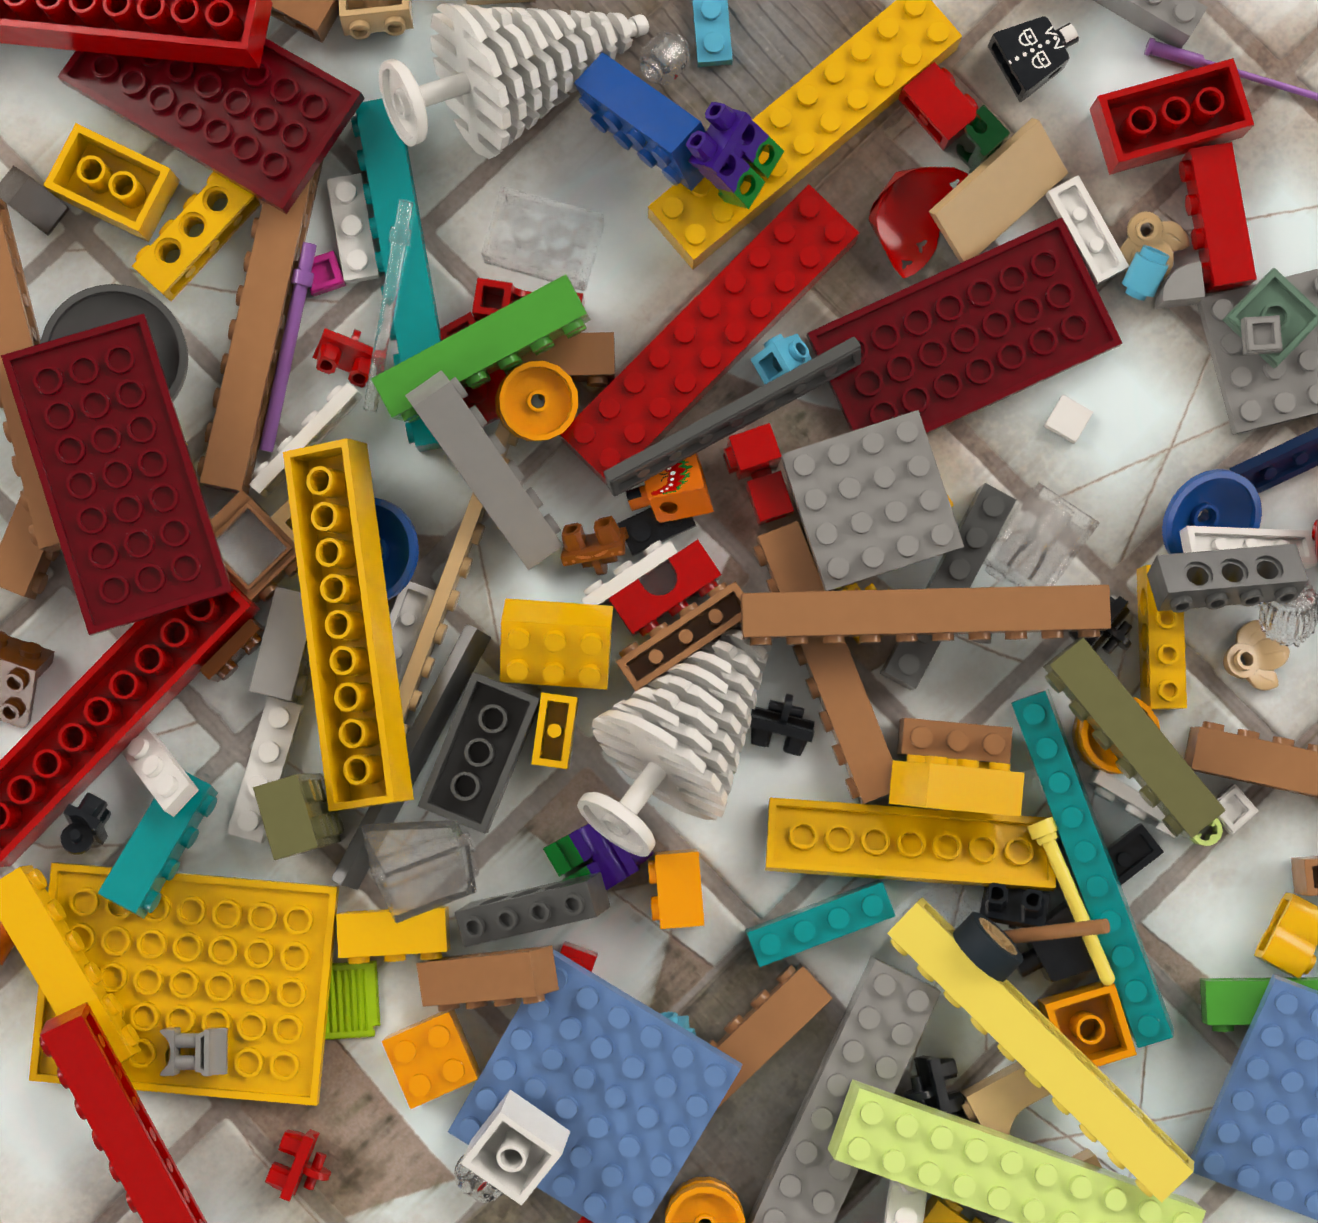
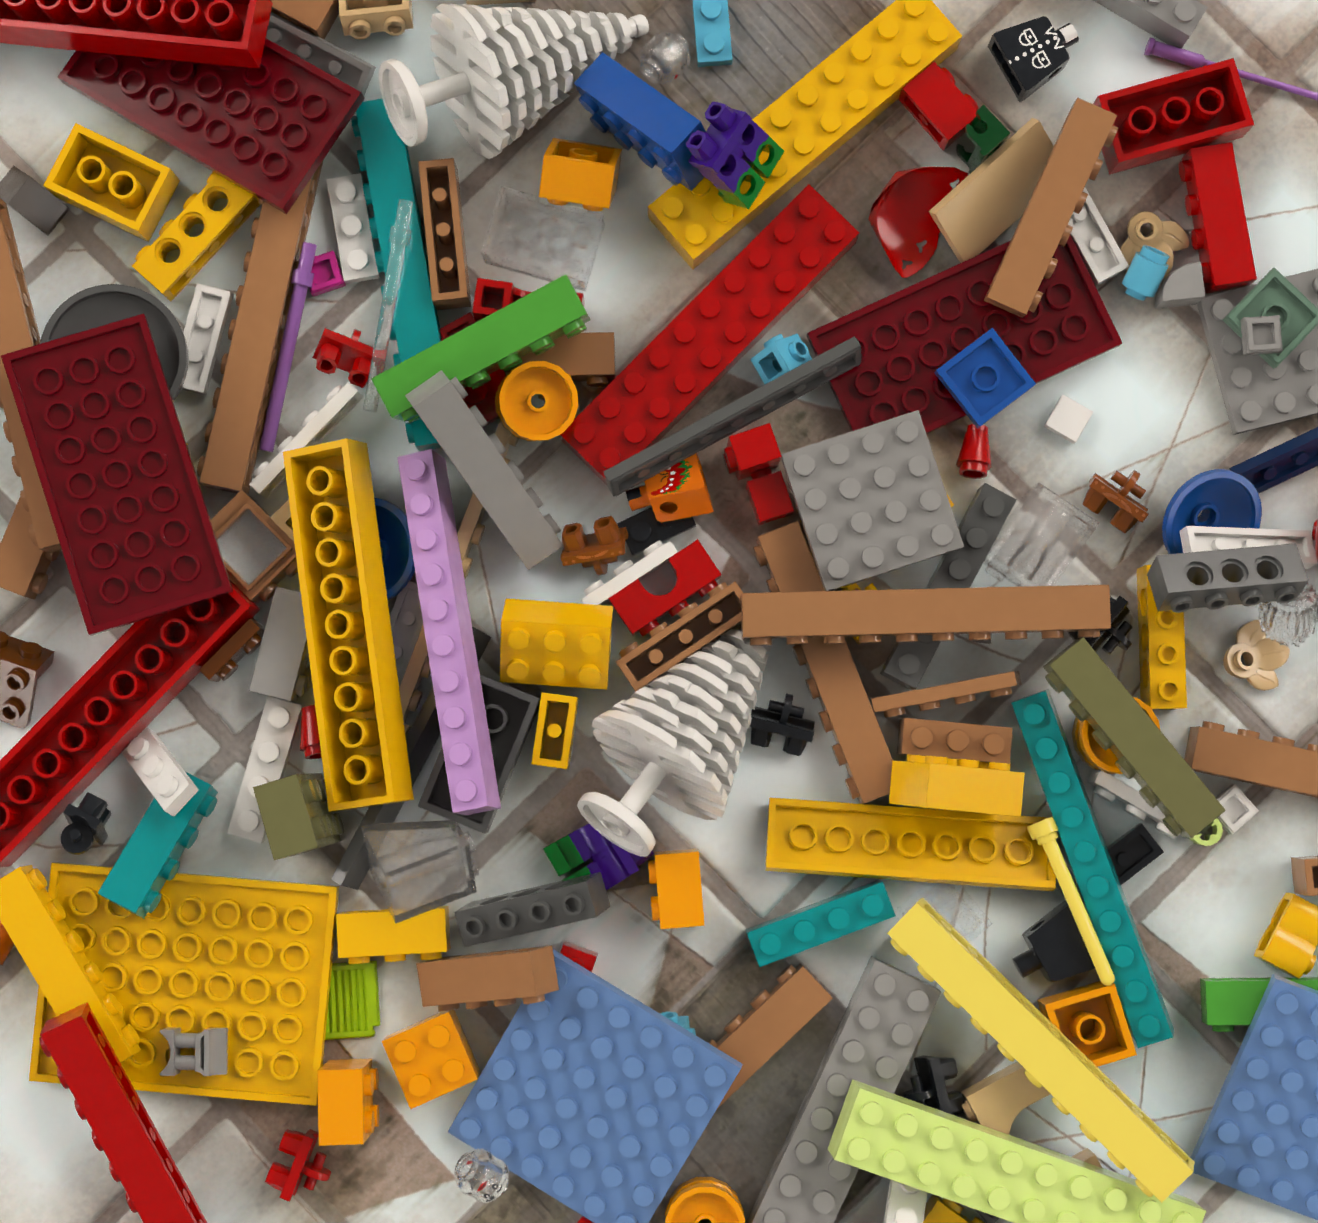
(204, 334): none -> white plate
(309, 733): none -> red cone
(320, 53): none -> light grey plate
(346, 1101): none -> light orange brick
(444, 234): none -> medium nougat brick
(449, 633): none -> lavender brick
(515, 1147): white brick -> none
(580, 174): none -> light orange brick
(961, 691): none -> medium nougat wing
(975, 455): none -> red cone
(985, 378): none -> blue plate
(988, 946): black wheel -> none
(1015, 906): black hips -> none
(1051, 207): none -> medium nougat brick
(1059, 931): medium nougat bar -> none
(1129, 509): none -> dark orange hips

